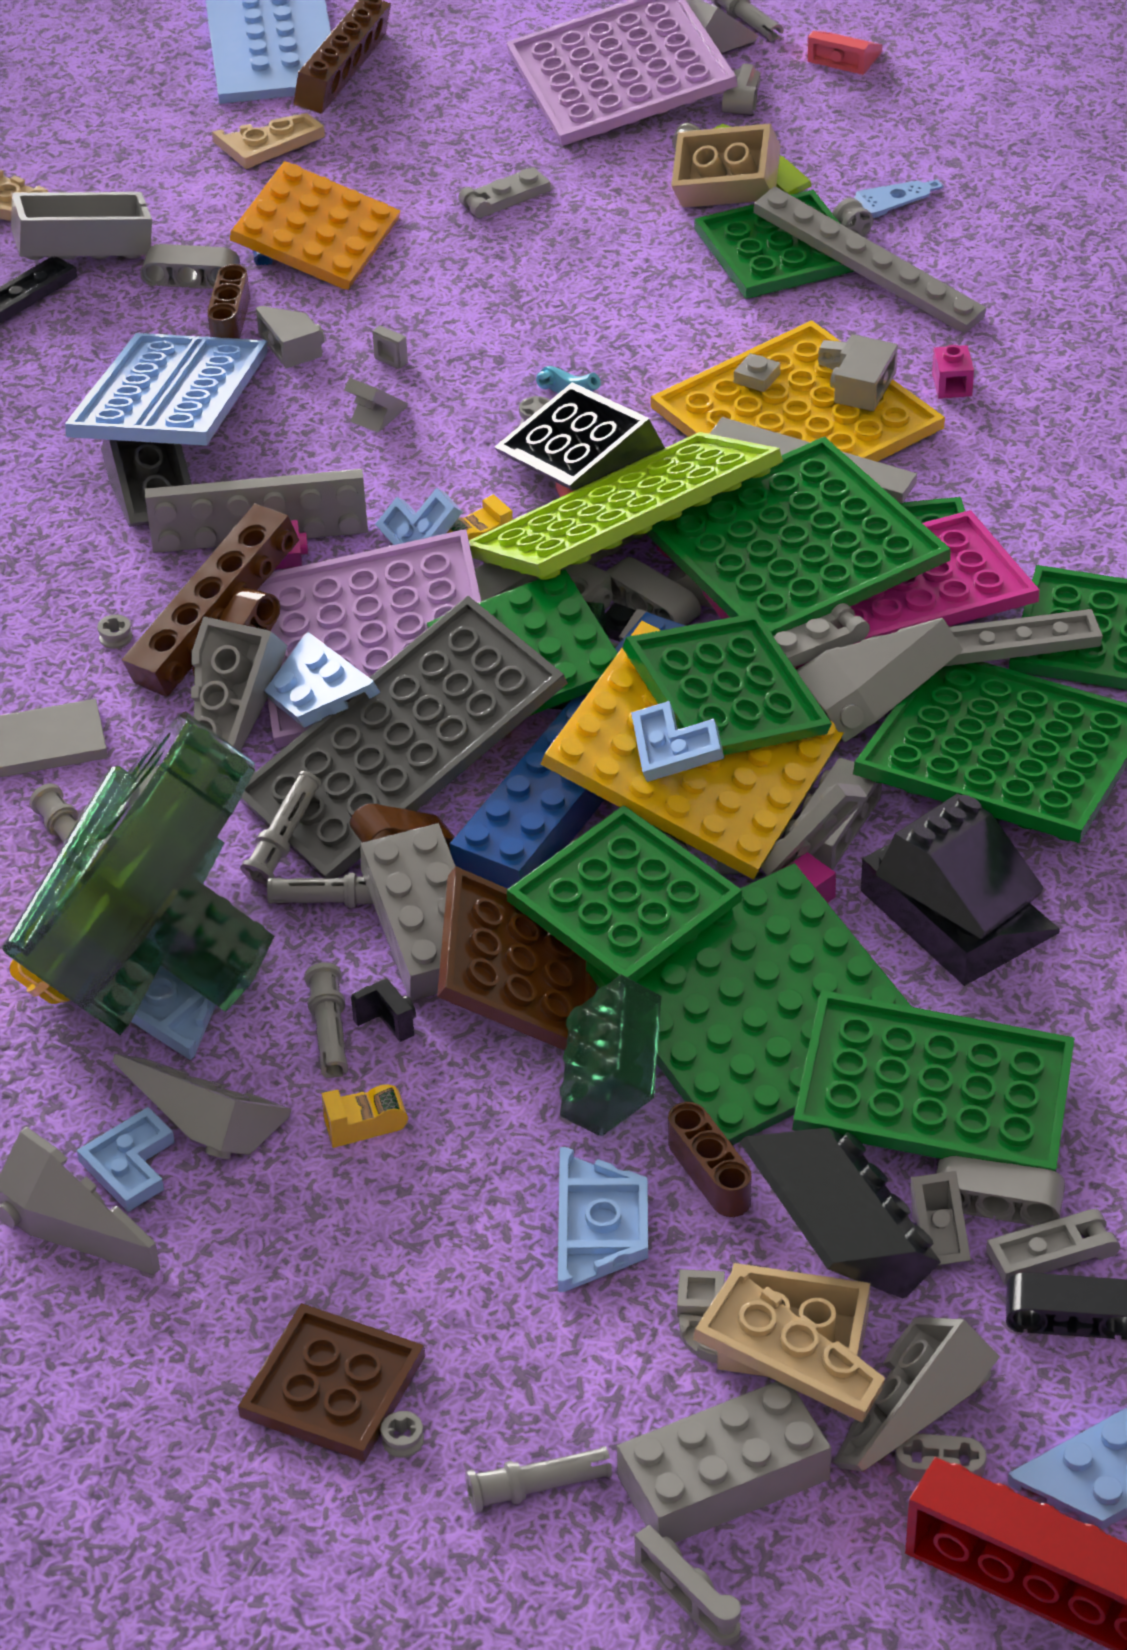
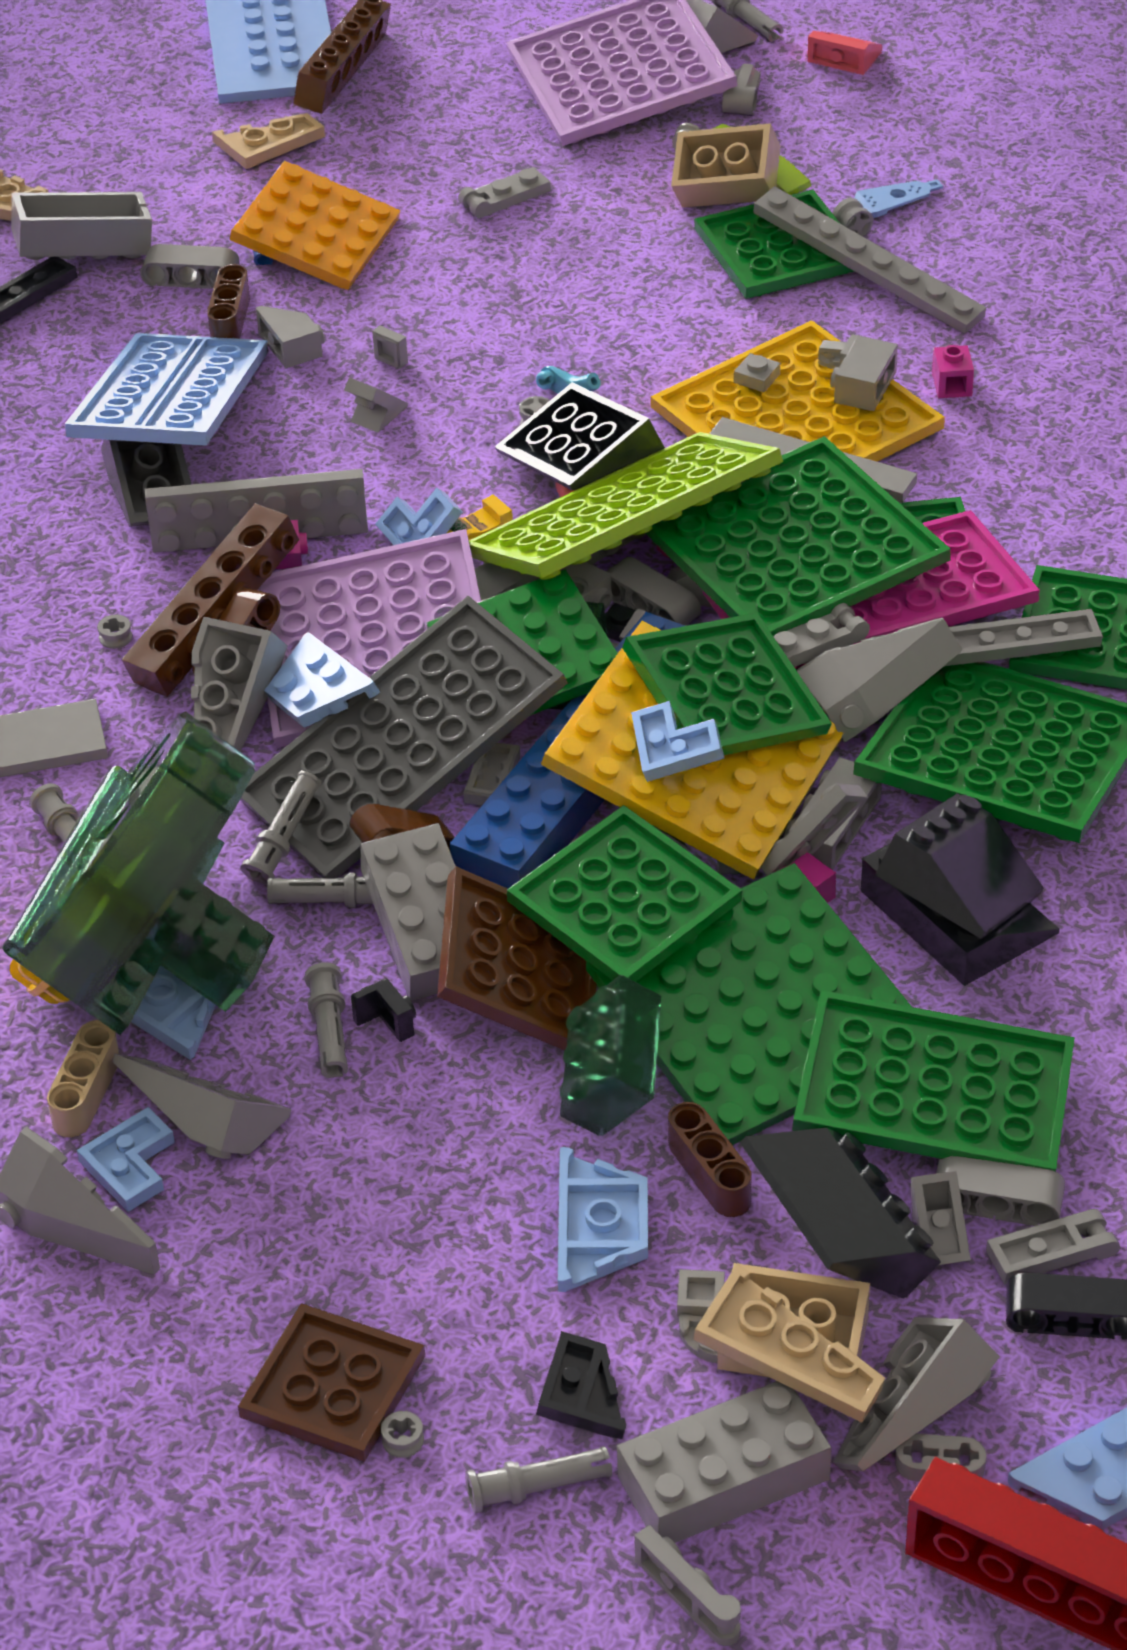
(82, 1079): none -> tan beam
(363, 1114): yellow leg -> none
(490, 772): none -> light grey plate
(581, 1388): none -> black wing

